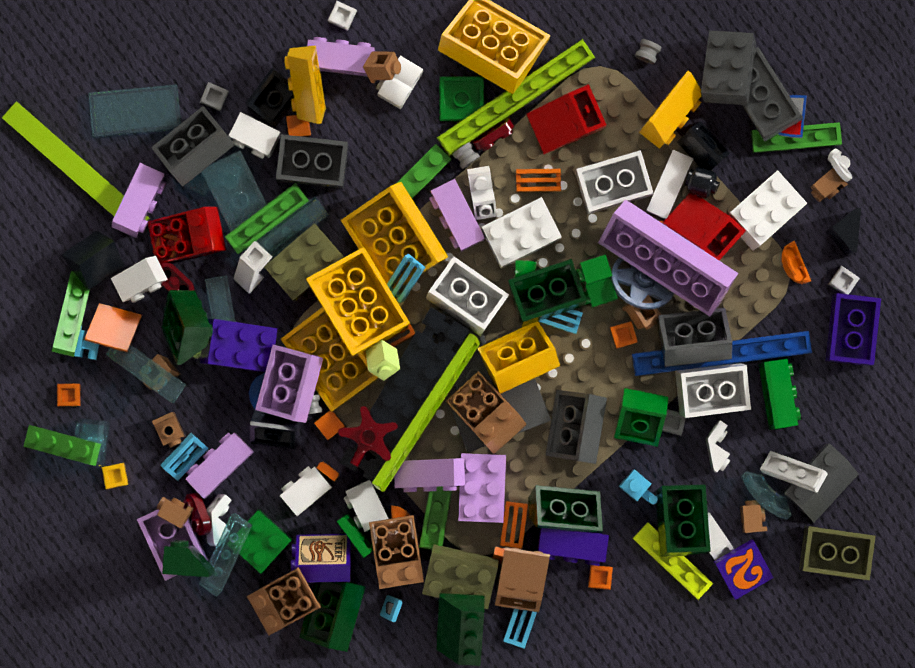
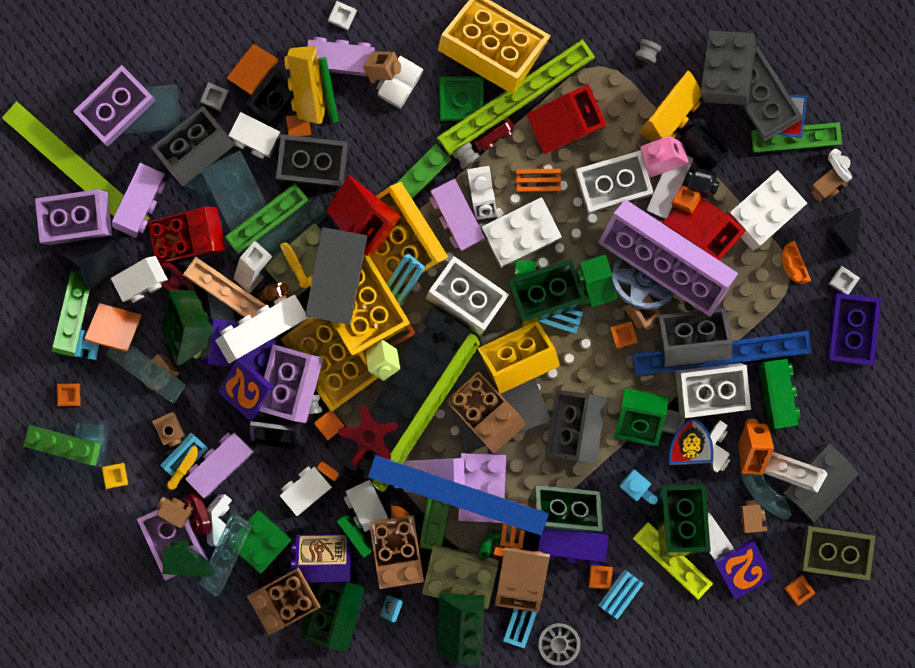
(73, 217): none -> lavender brick
(114, 105): none -> lavender brick
(184, 467): none -> yellow piece
(222, 289): none -> light nougat tile
(245, 389): none -> dark purple tile
(252, 69): none -> orange piece
(260, 329): none -> white brick
(273, 292): none -> clear orange pin
(294, 263): none -> yellow piece
(328, 90): none -> green bar
(336, 276): none -> dark grey tile
(362, 213): none -> red slope
(458, 495): none -> blue tile
(485, 546): none -> green arm
(559, 644): none -> light grey wheel
(623, 597): none -> medium azure tile
(662, 157): none -> bright pink torso
(686, 199): none -> orange tile
(691, 444): none -> shield
(755, 439): none -> orange torso
(799, 590): none -> orange tile

